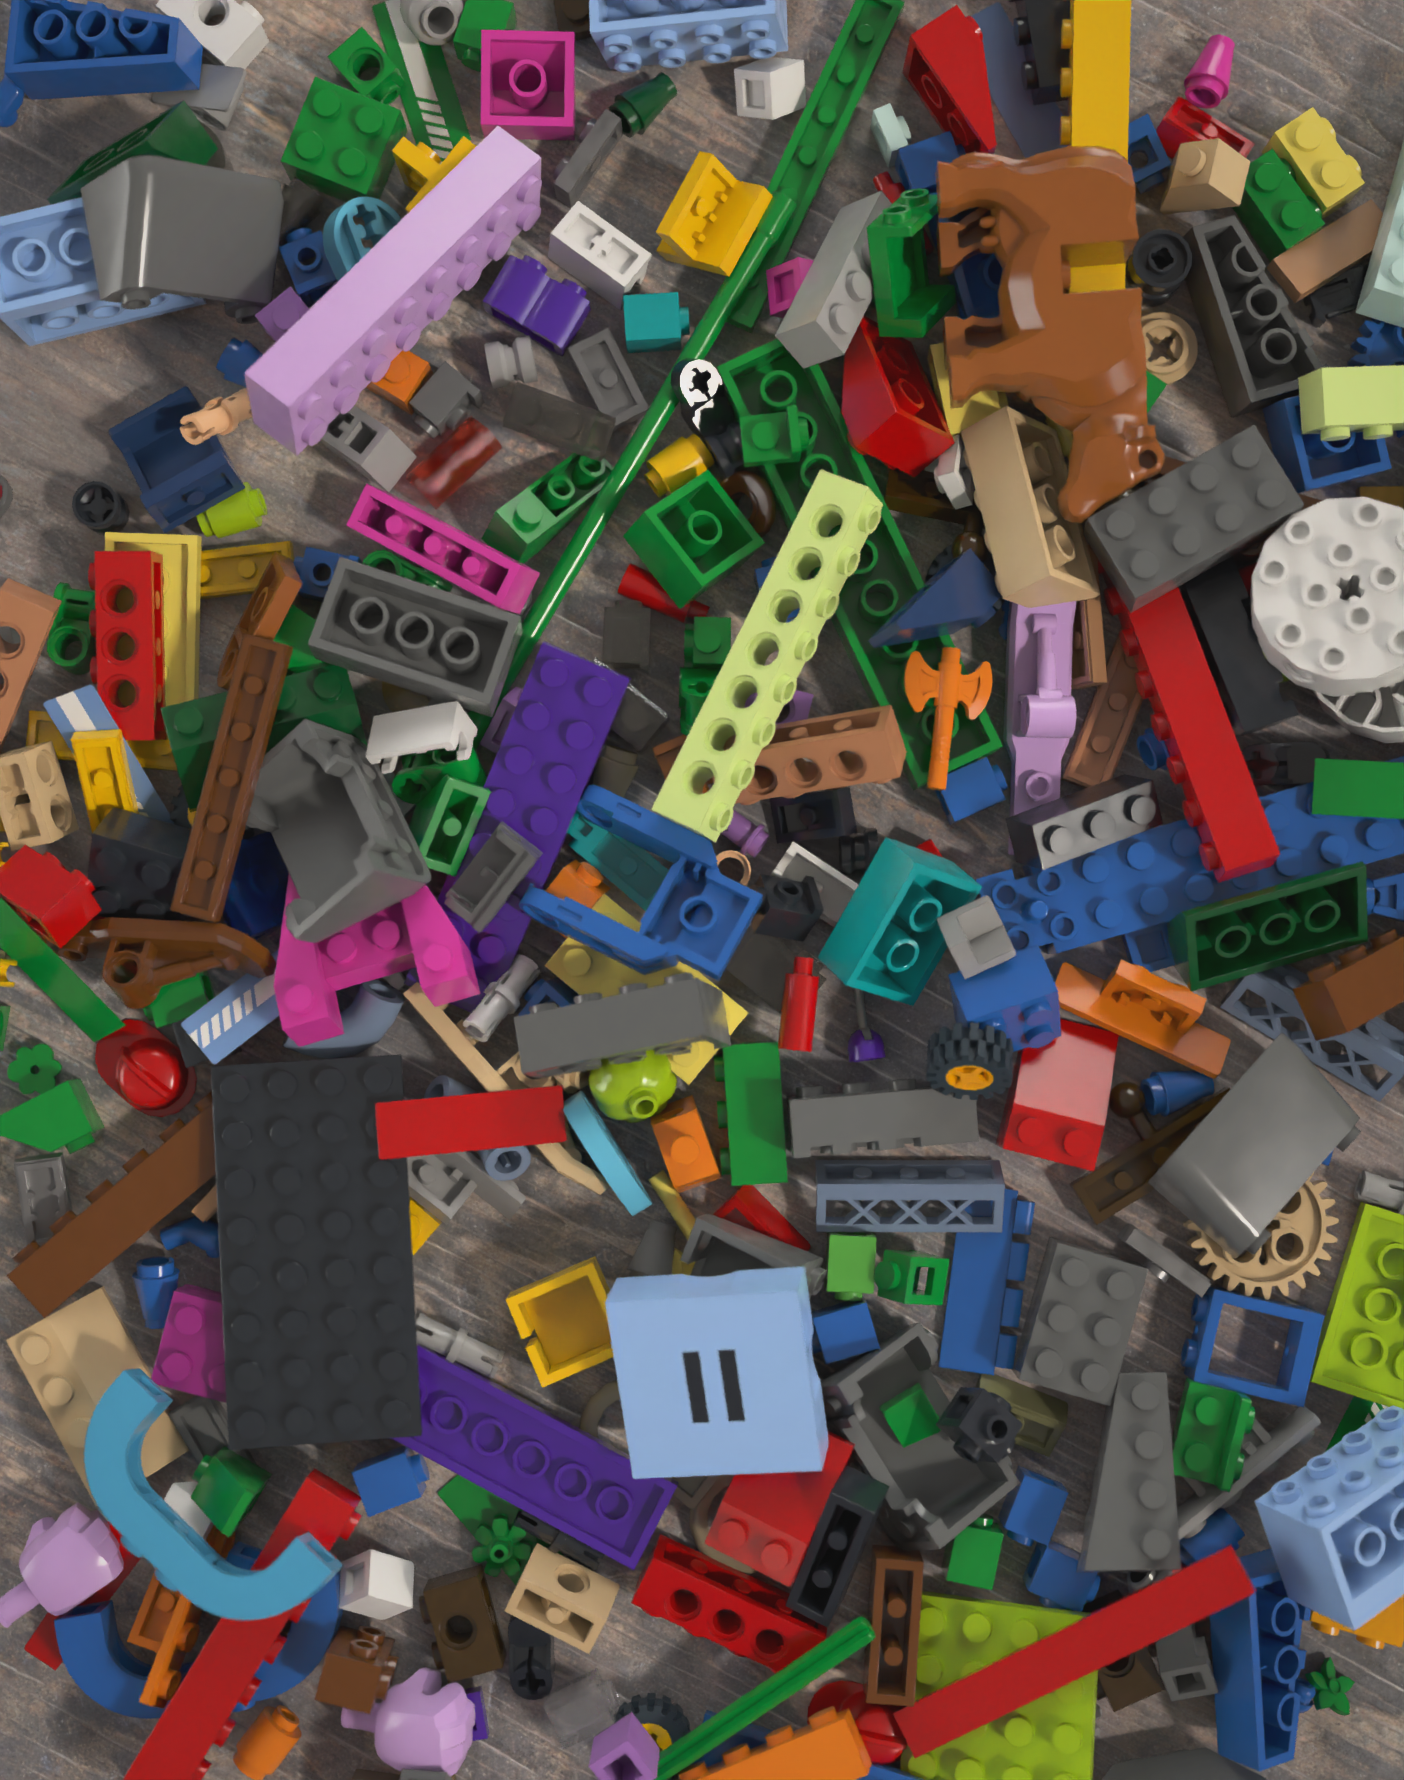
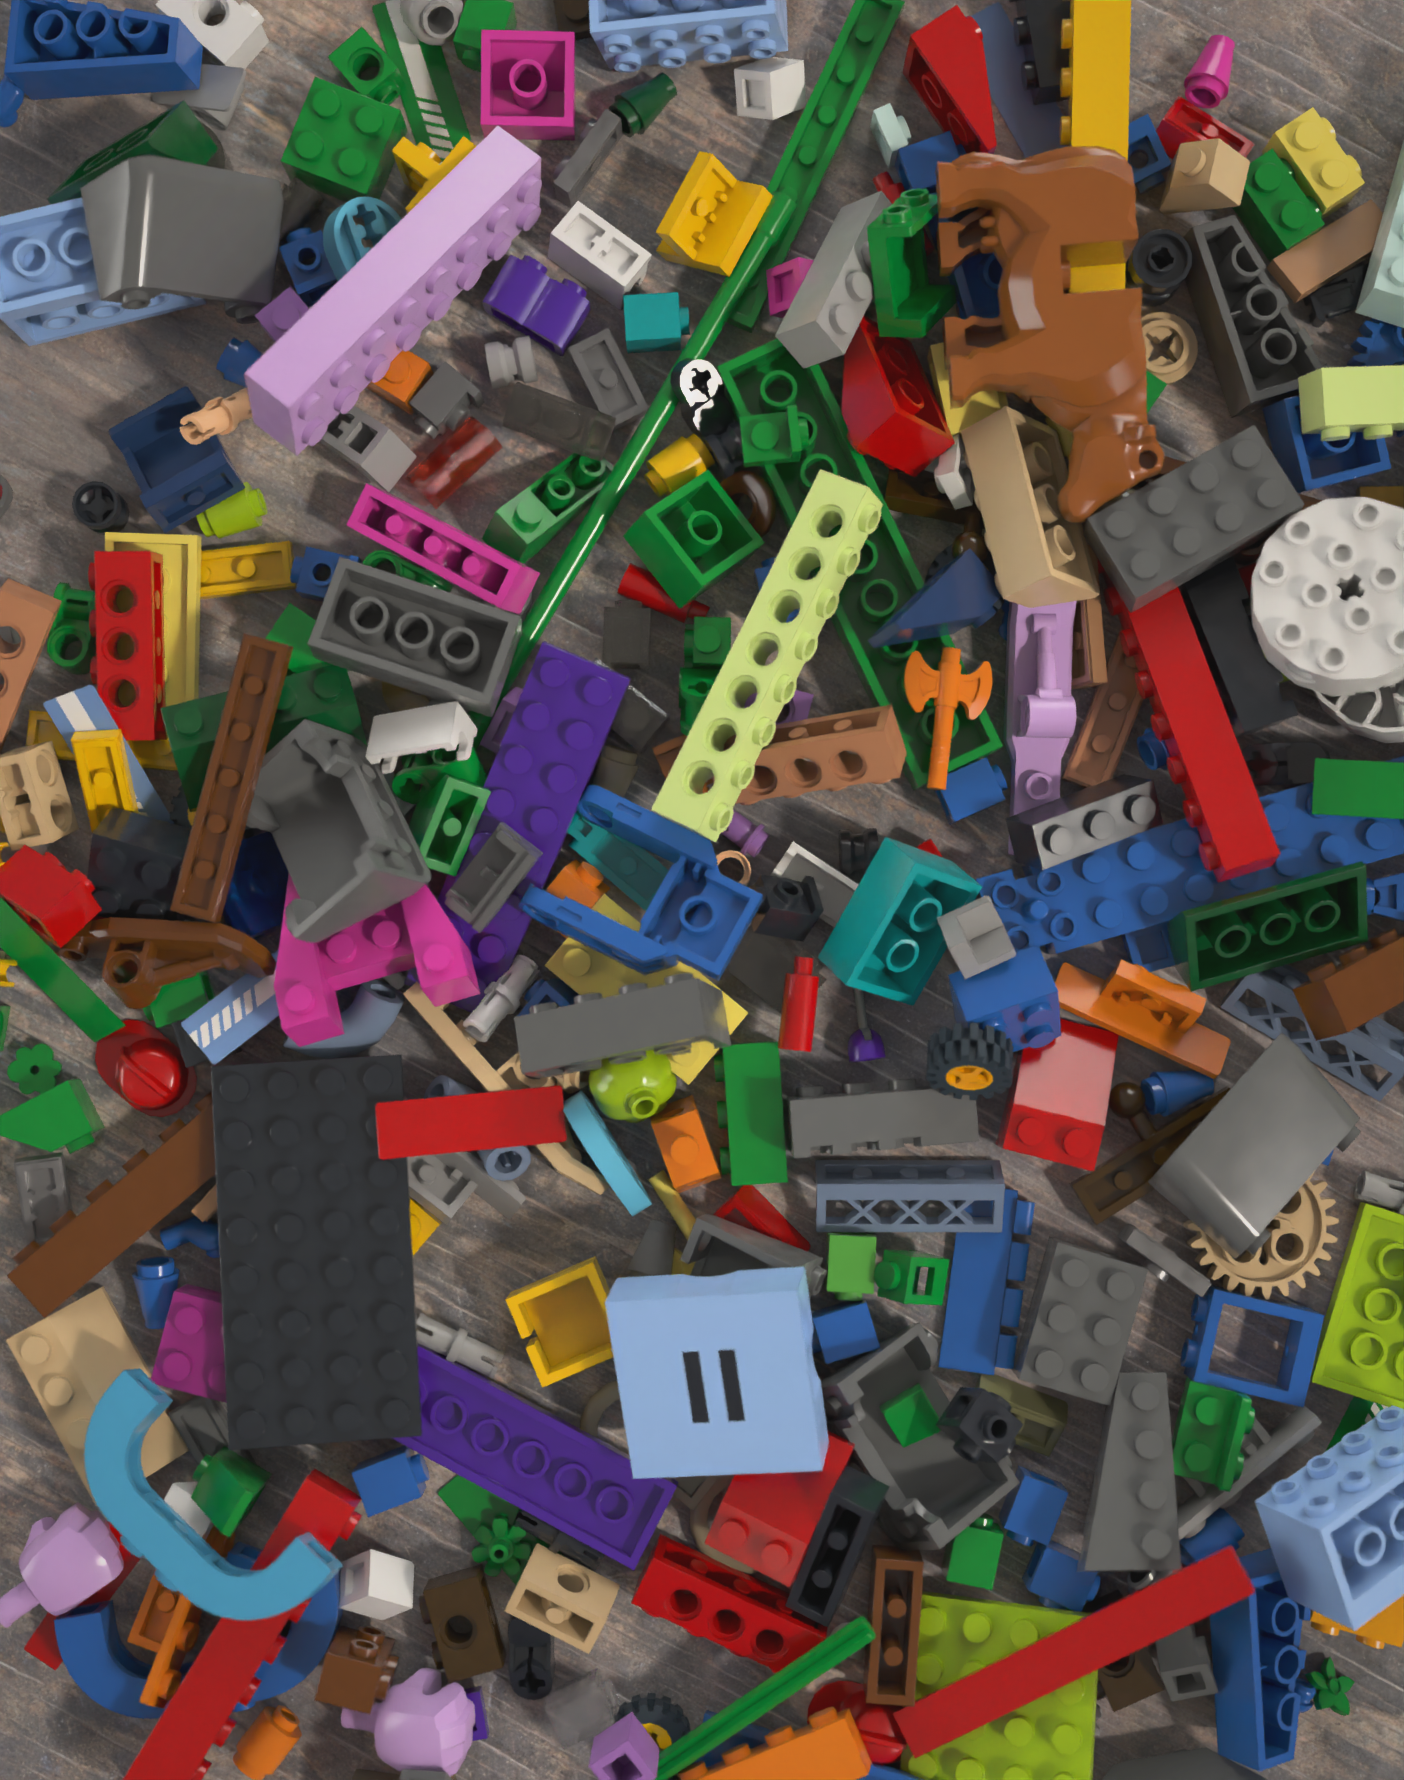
(263, 612): dark orange tile -> none
(813, 815): black slope -> none

